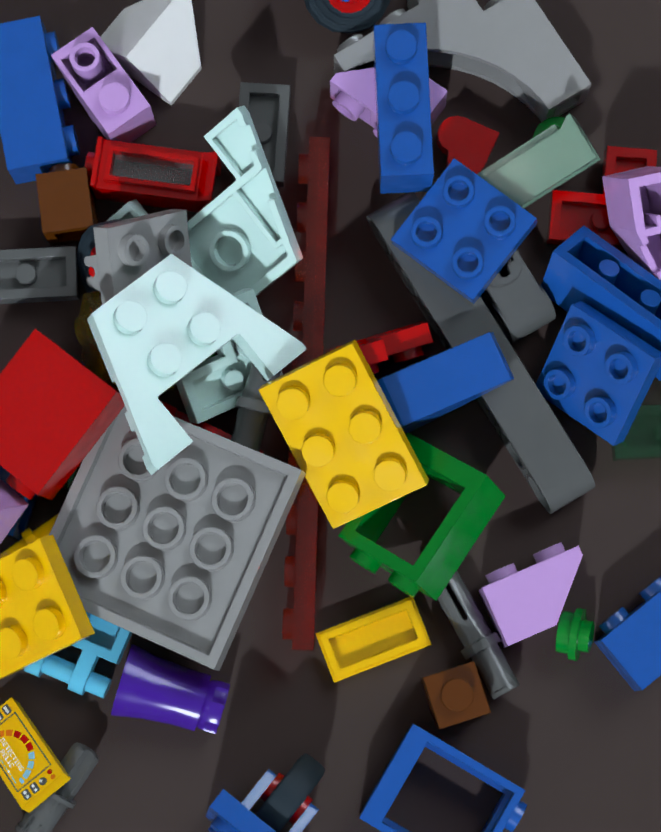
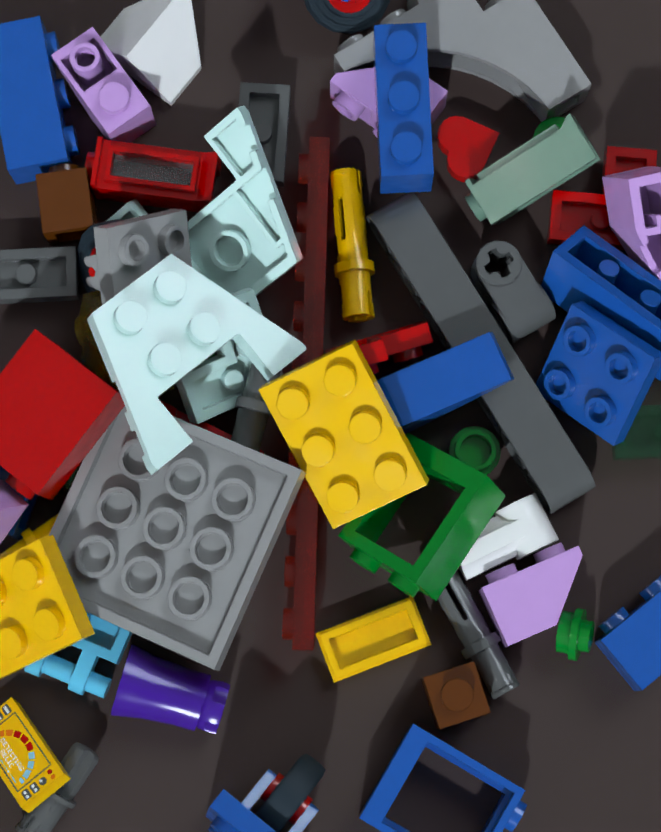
(353, 262): none -> yellow pin
(464, 231): blue plate -> none
(476, 448): none -> green plate
(512, 533): none -> white piece

